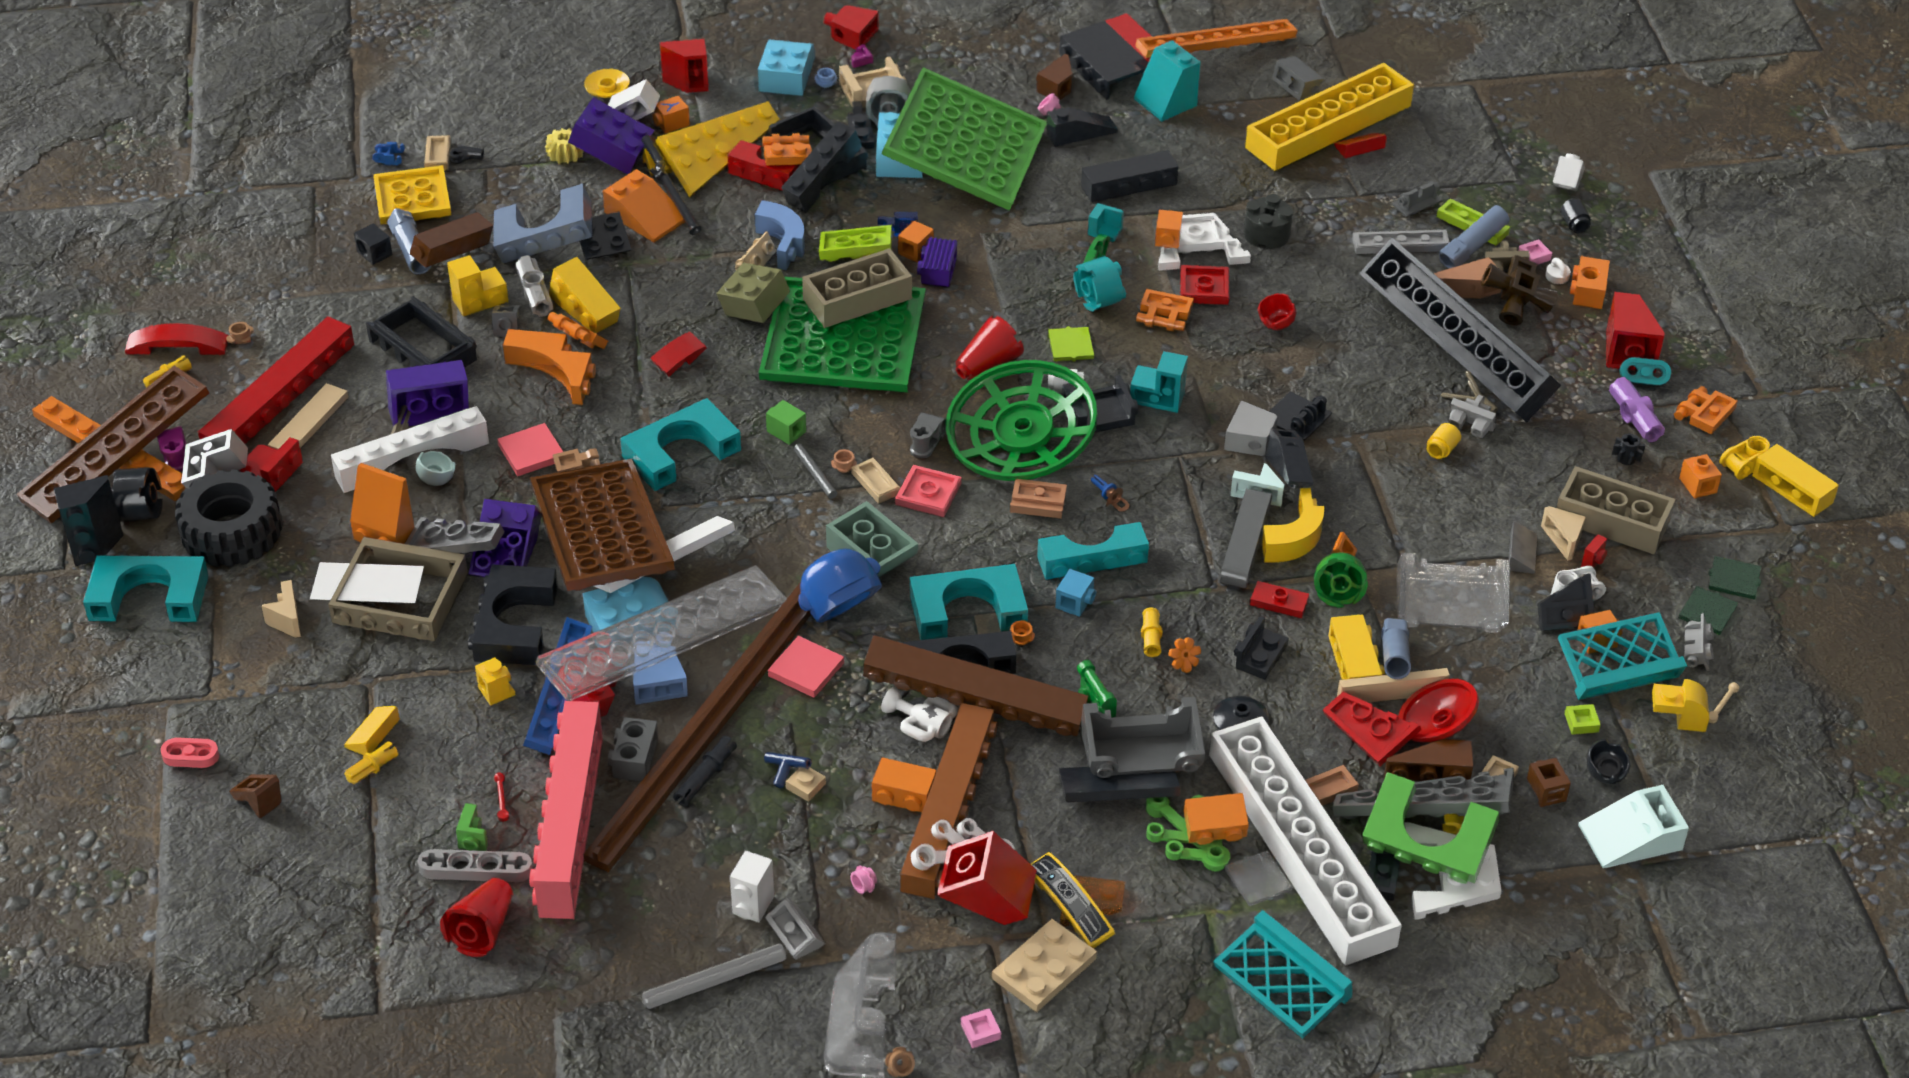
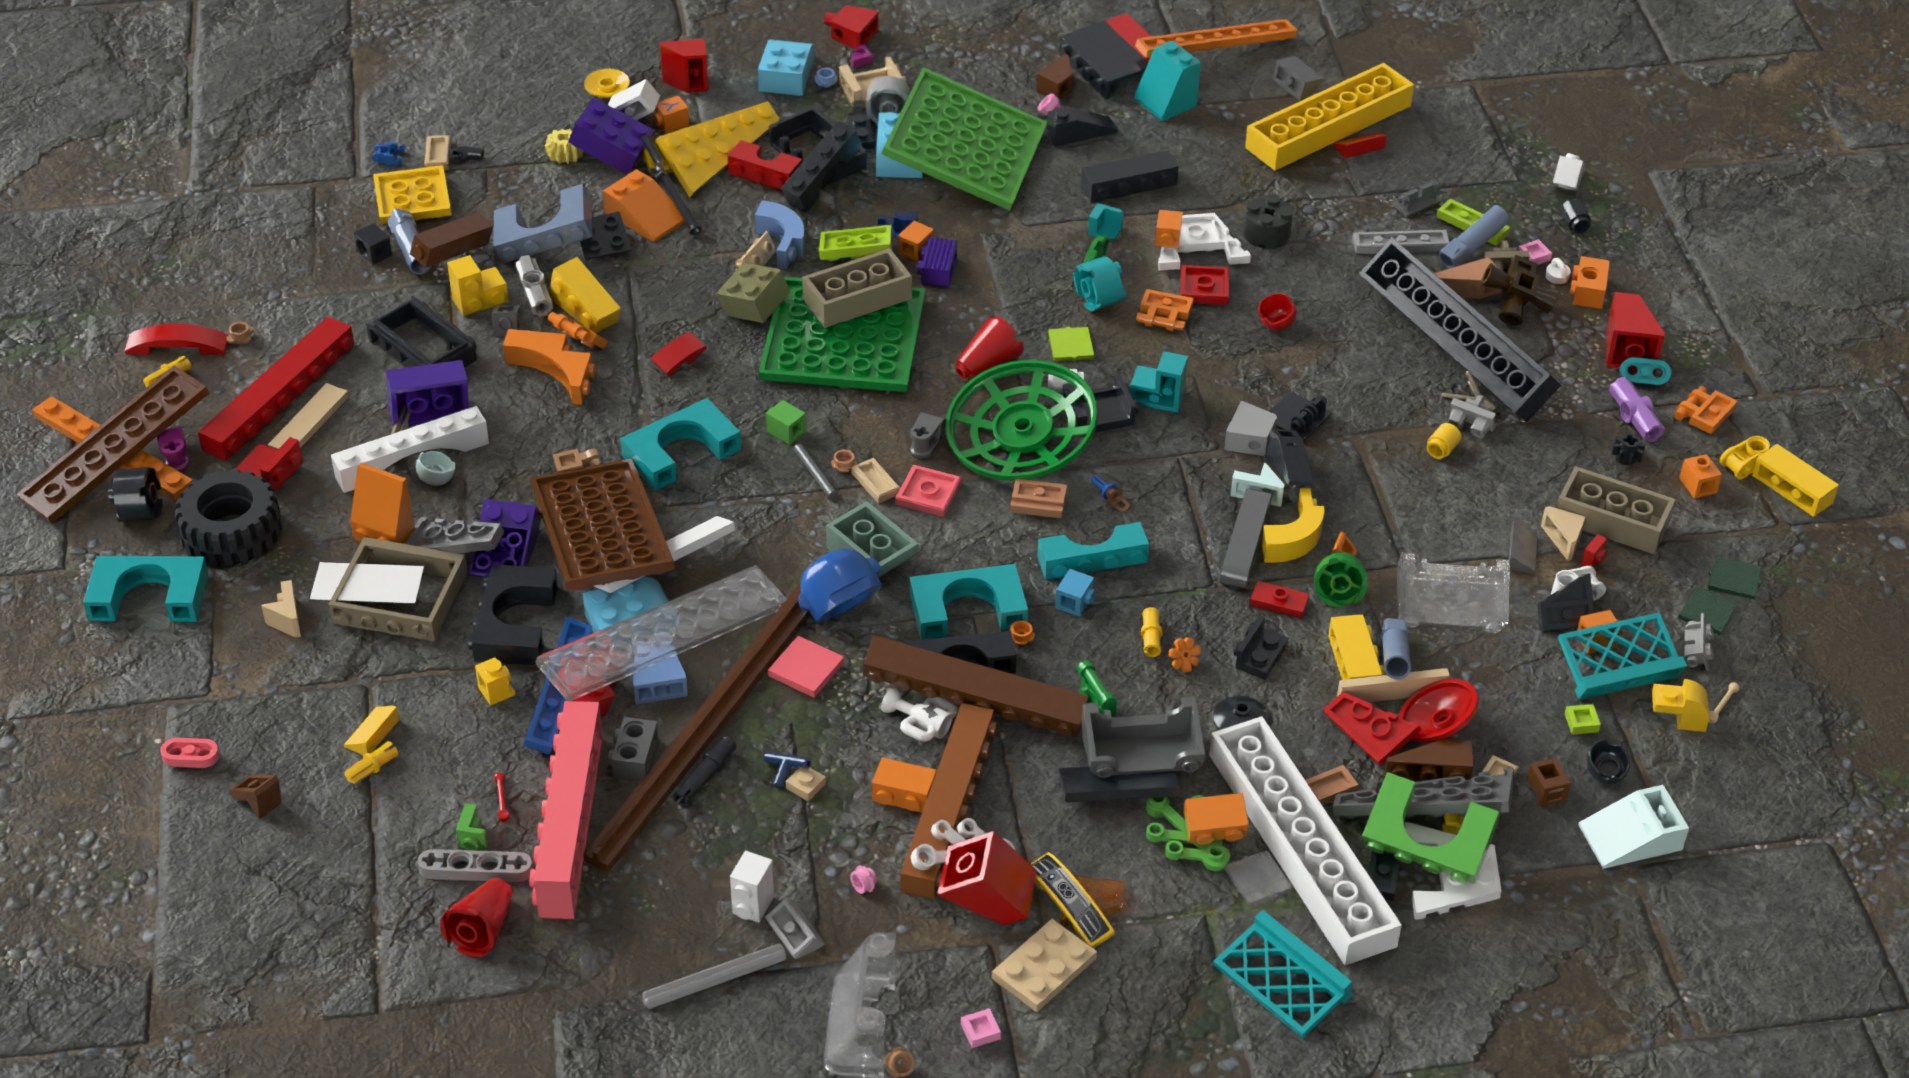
(89, 518): black slope -> none
(213, 454): light grey brick -> none
(529, 449): coral tile -> none
(786, 149): orange plate -> none

